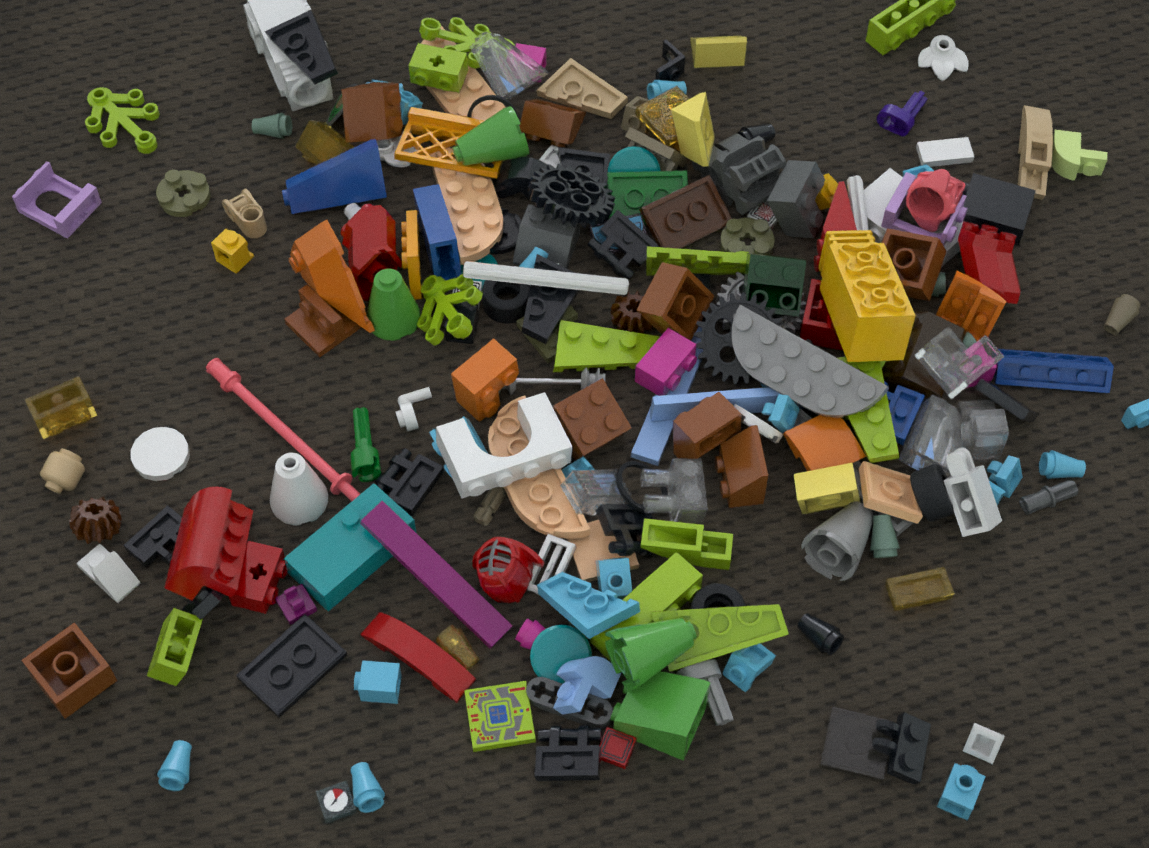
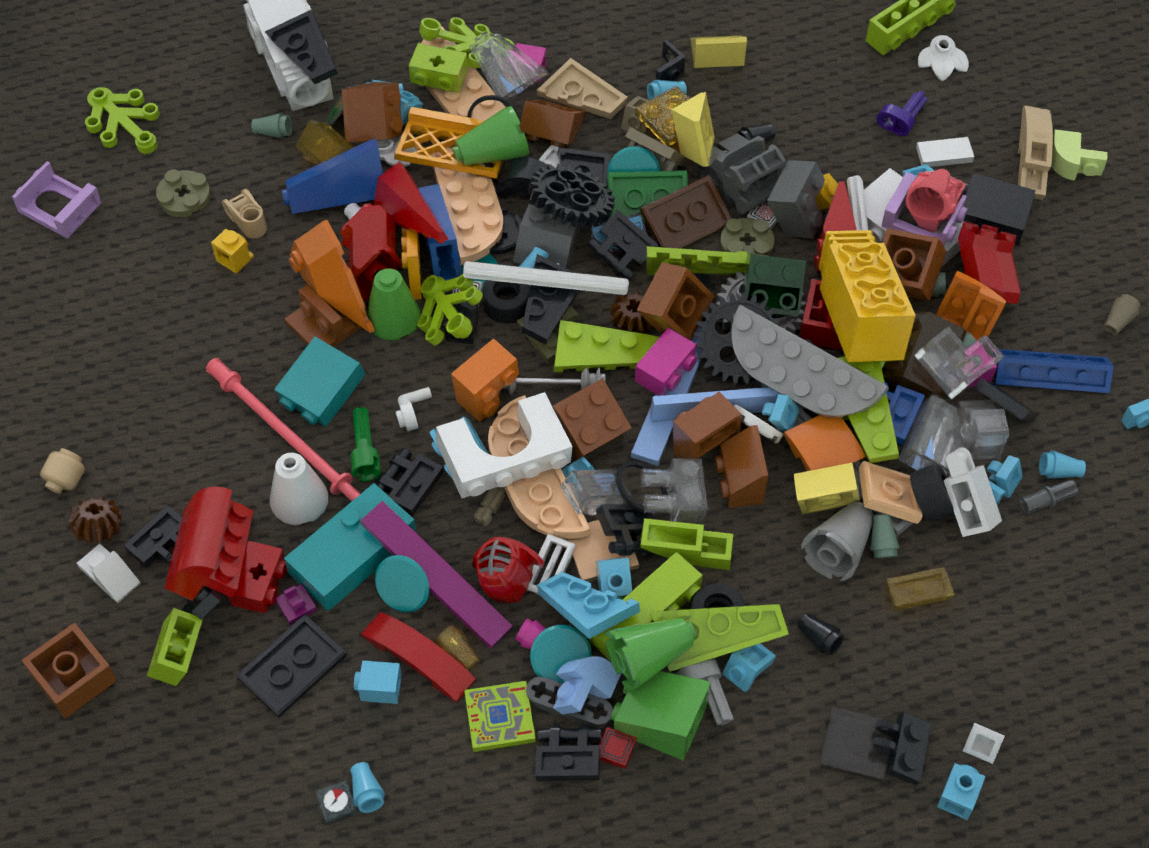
(61, 407): clear yellow brick -> none
(160, 453): white tile -> none
(176, 767): medium azure cone -> none
(319, 382): none -> teal brick
(402, 583): none -> teal piece
(406, 205): none -> red wedge

